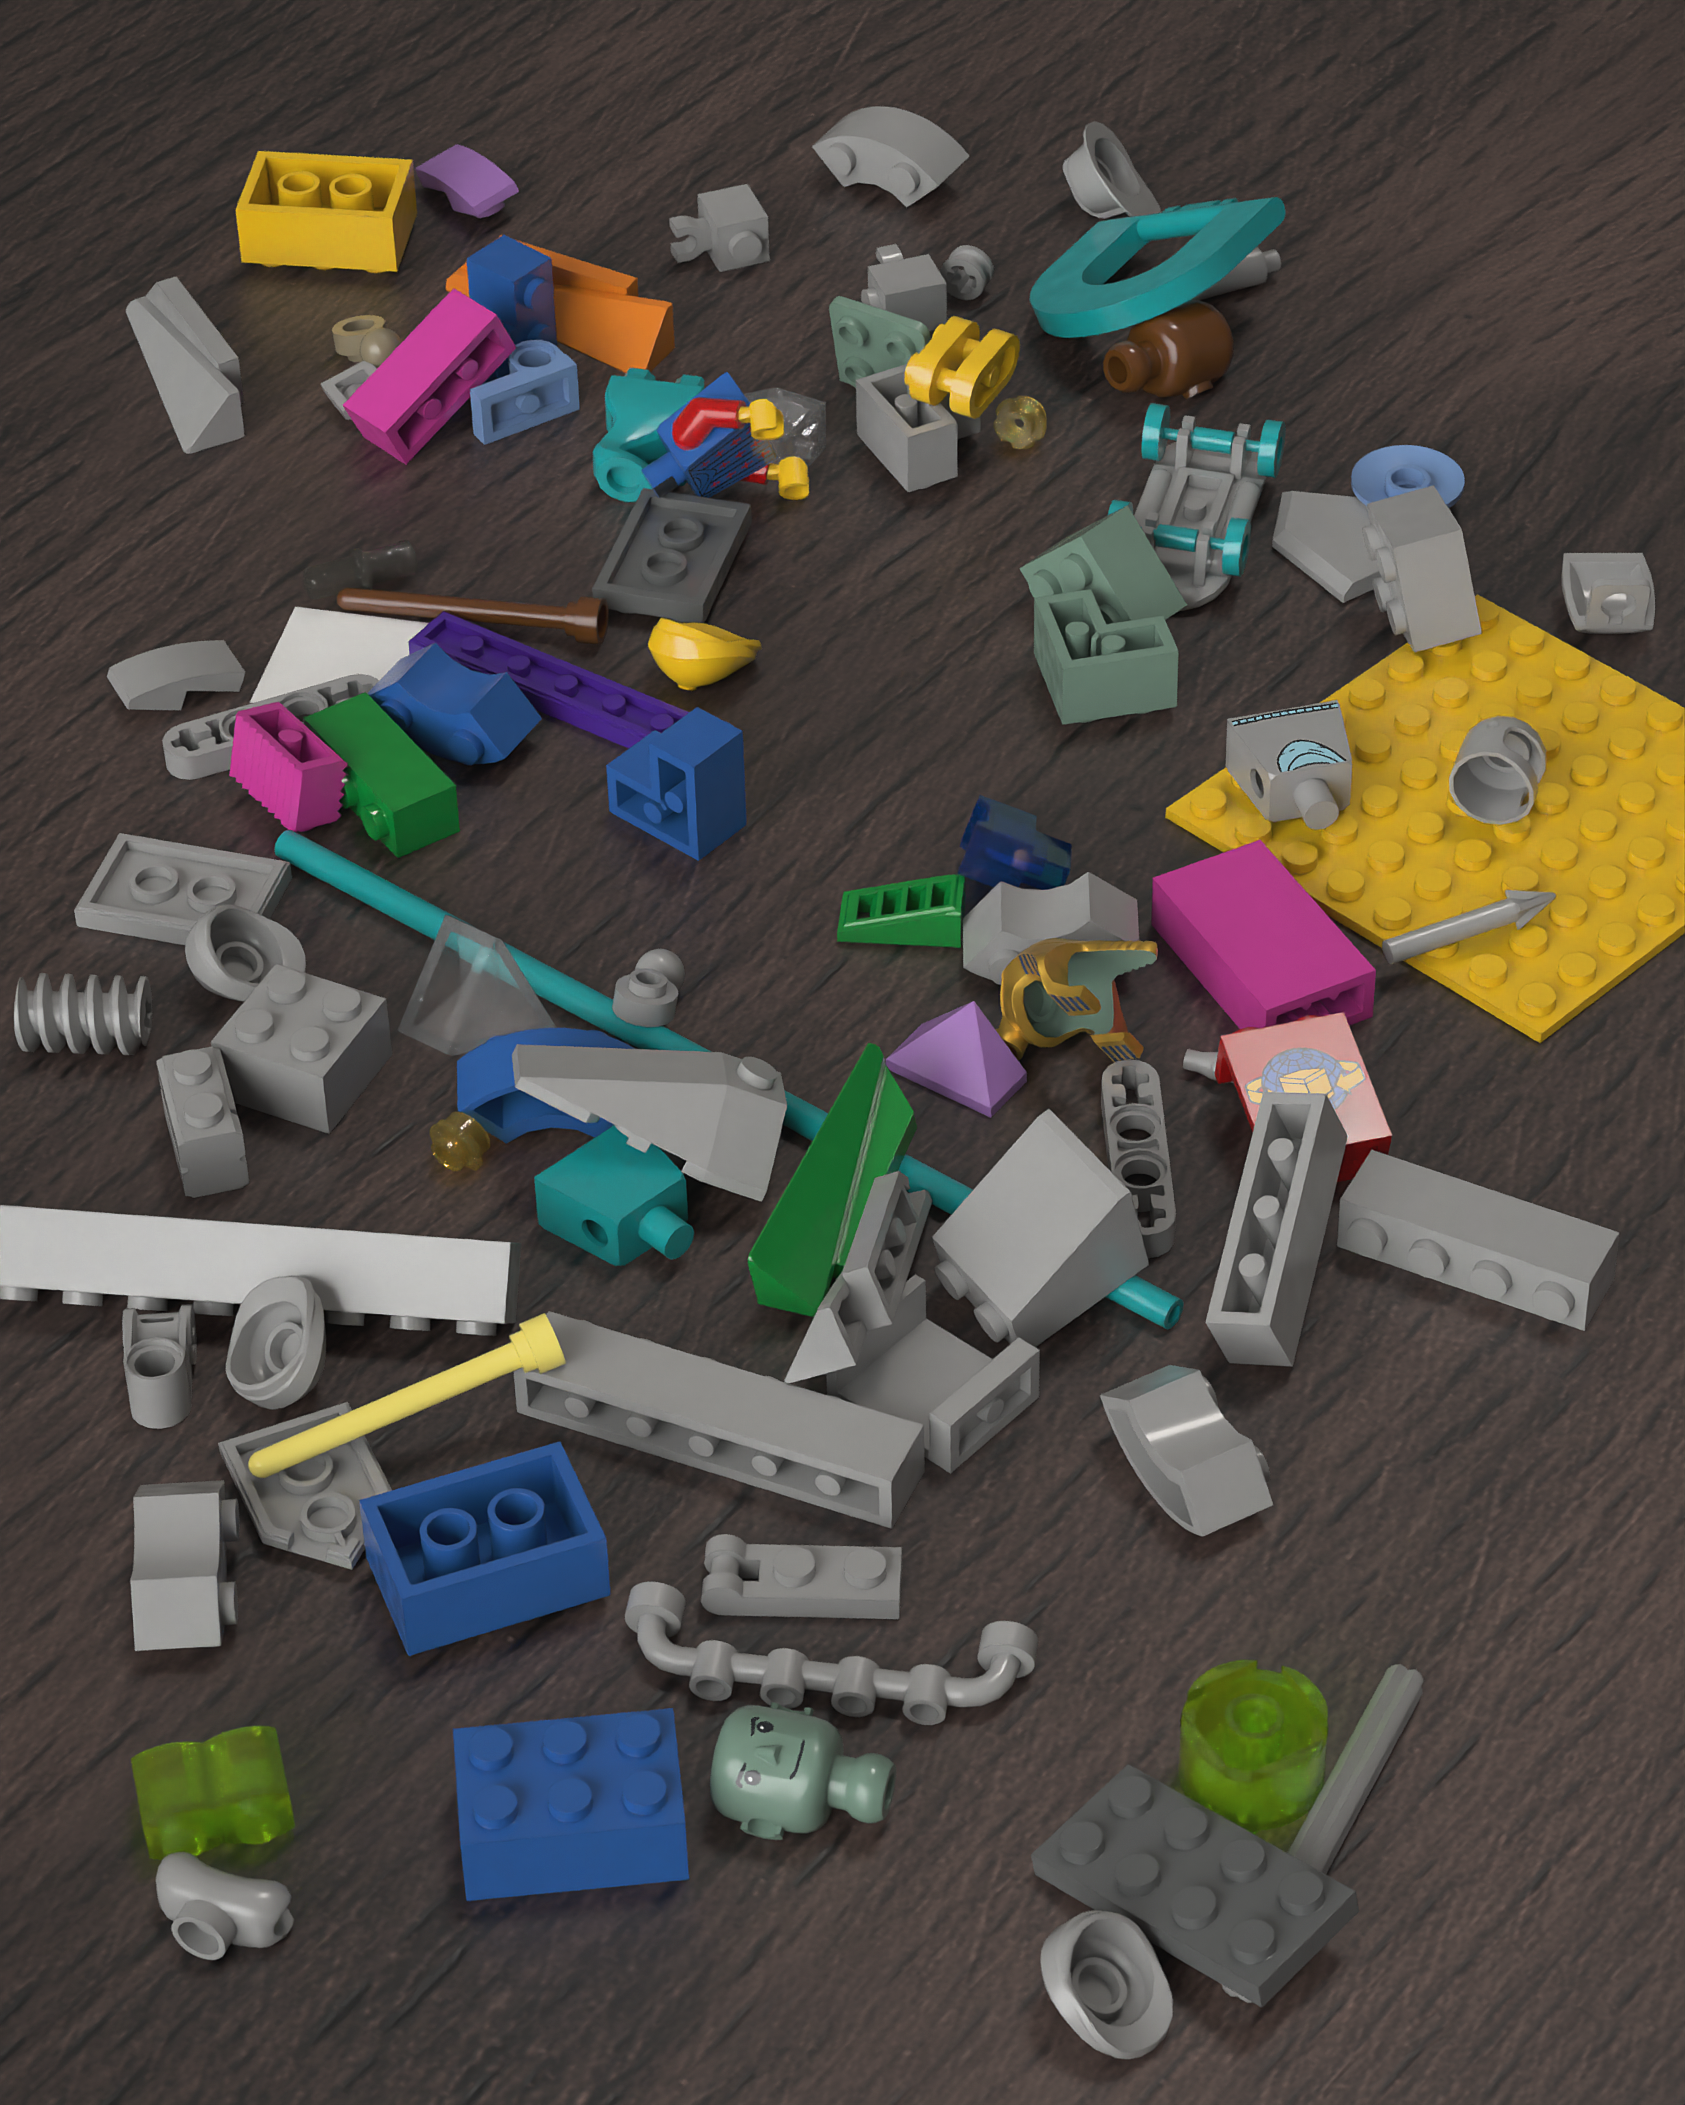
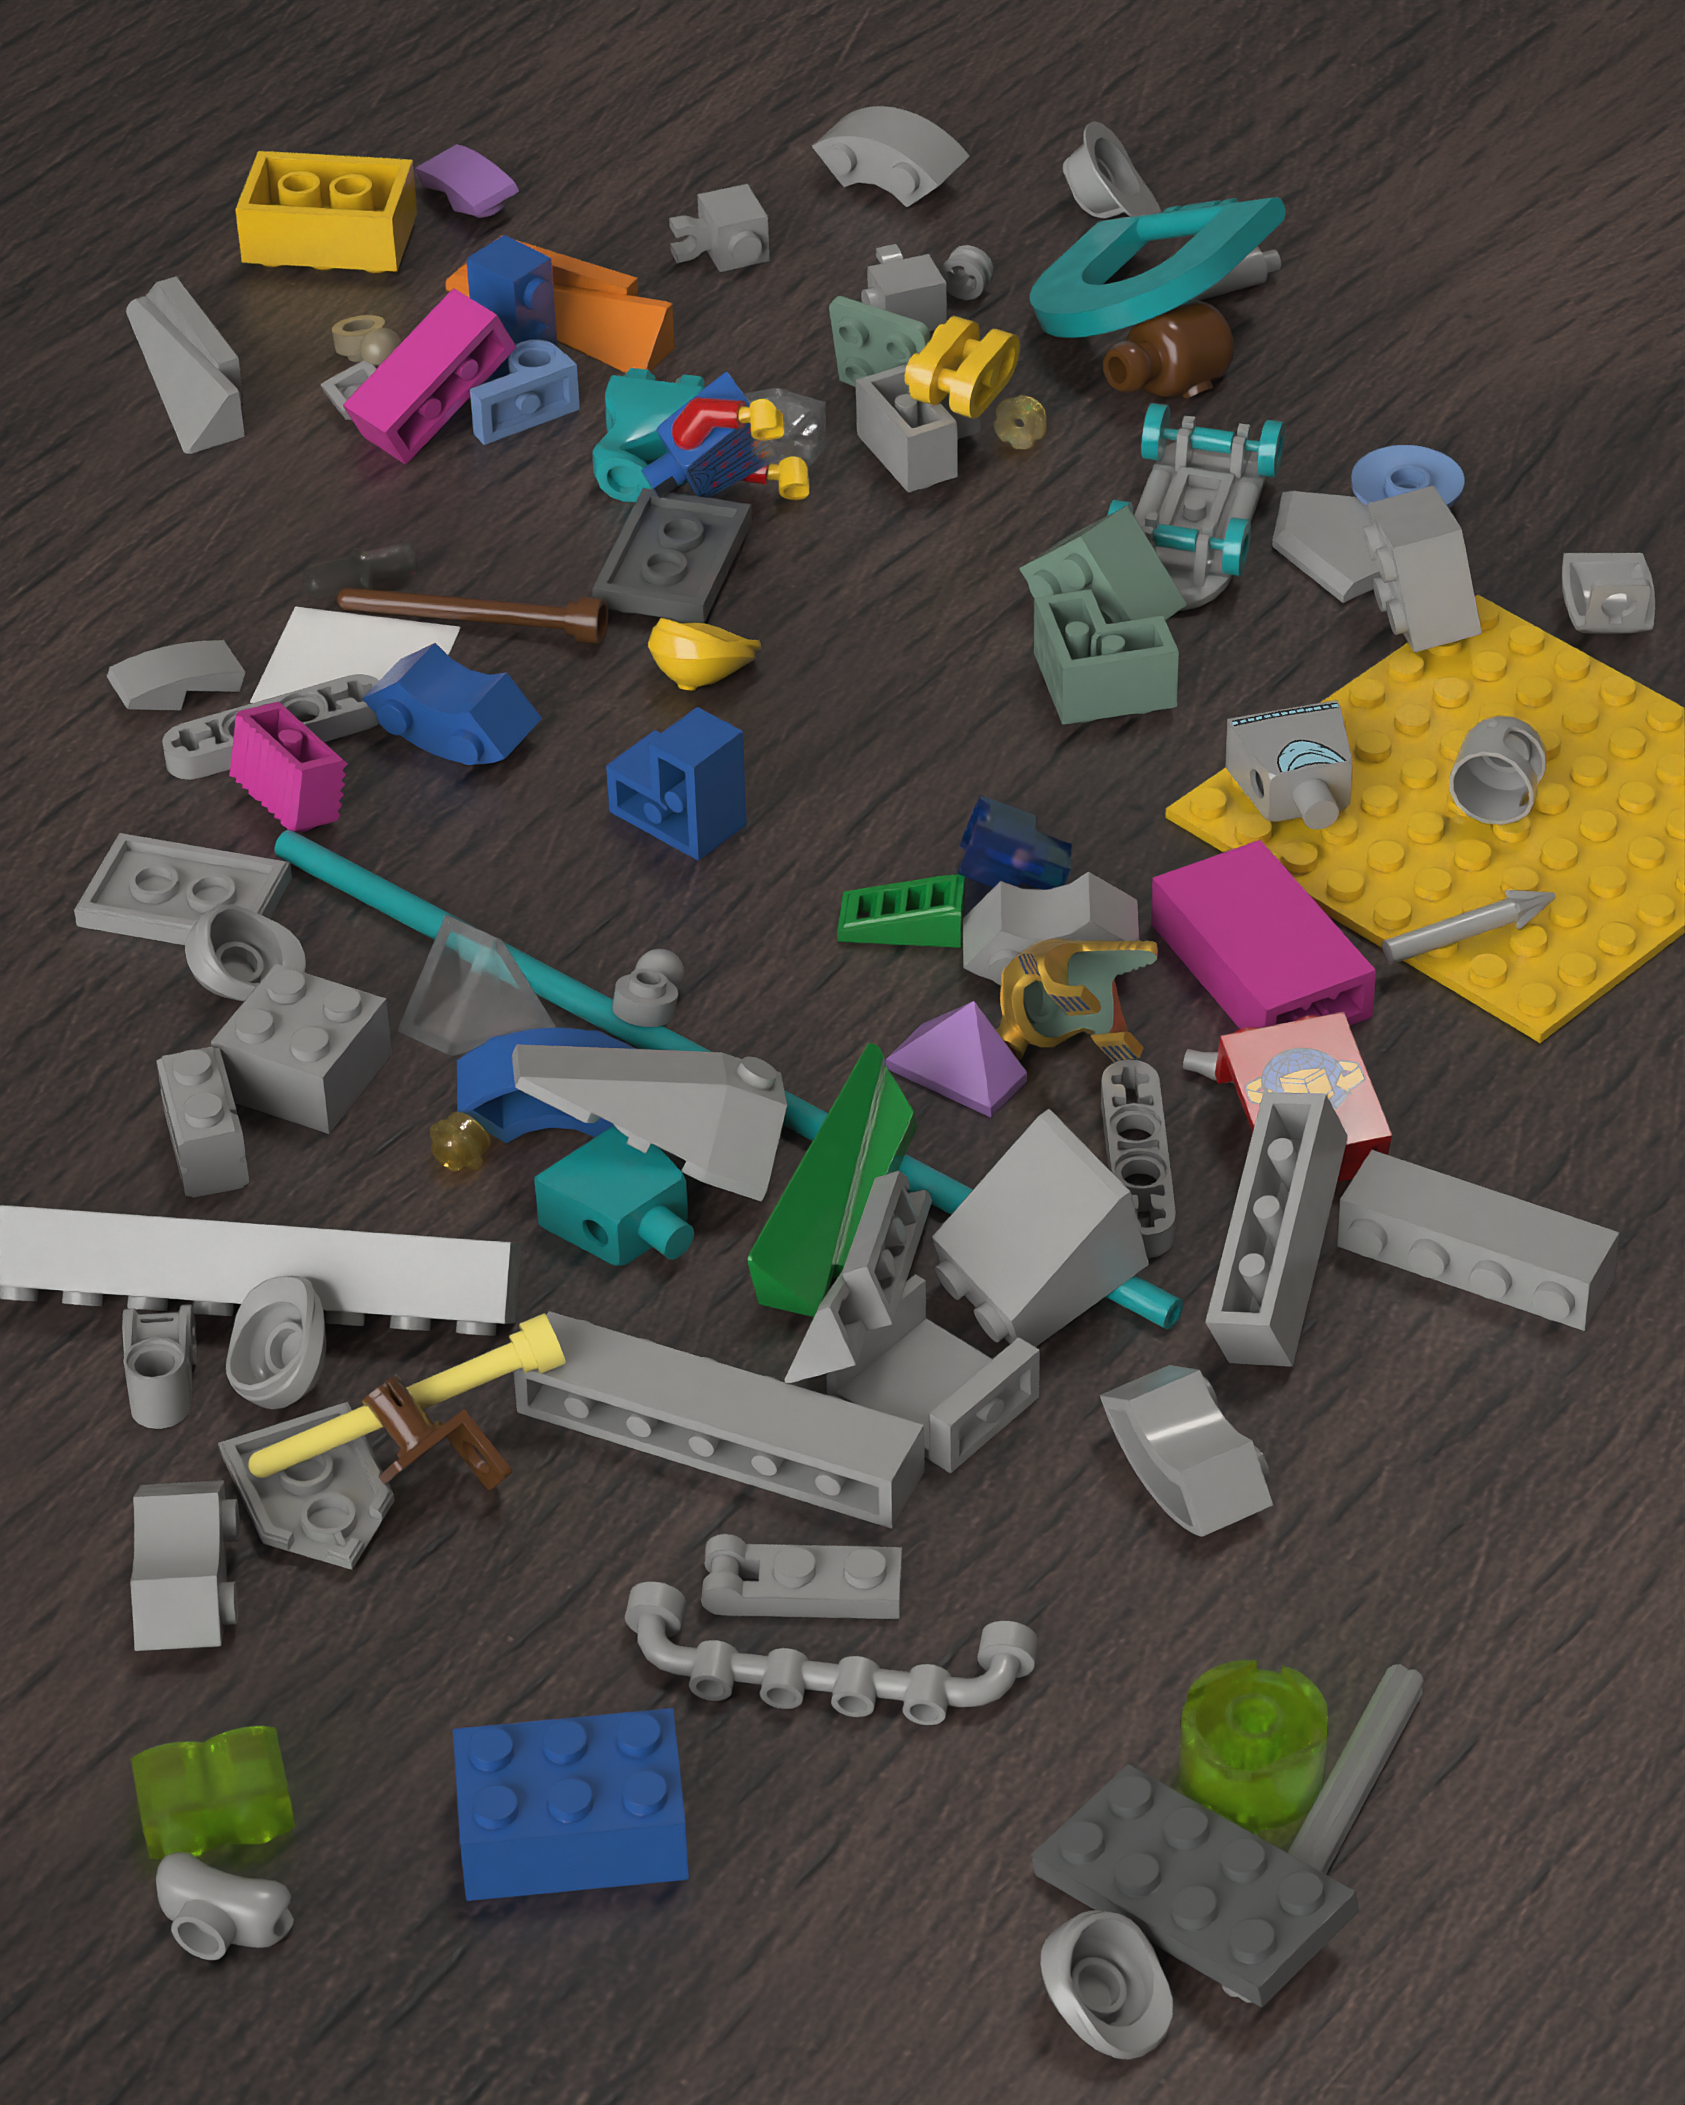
(82, 1016): light grey piece -> none
(388, 777): green brick -> none
(418, 1434): none -> reddish brown bracket
(485, 1548): blue brick -> none
(551, 683): dark purple tile -> none
(789, 1771): sand green piece -> none

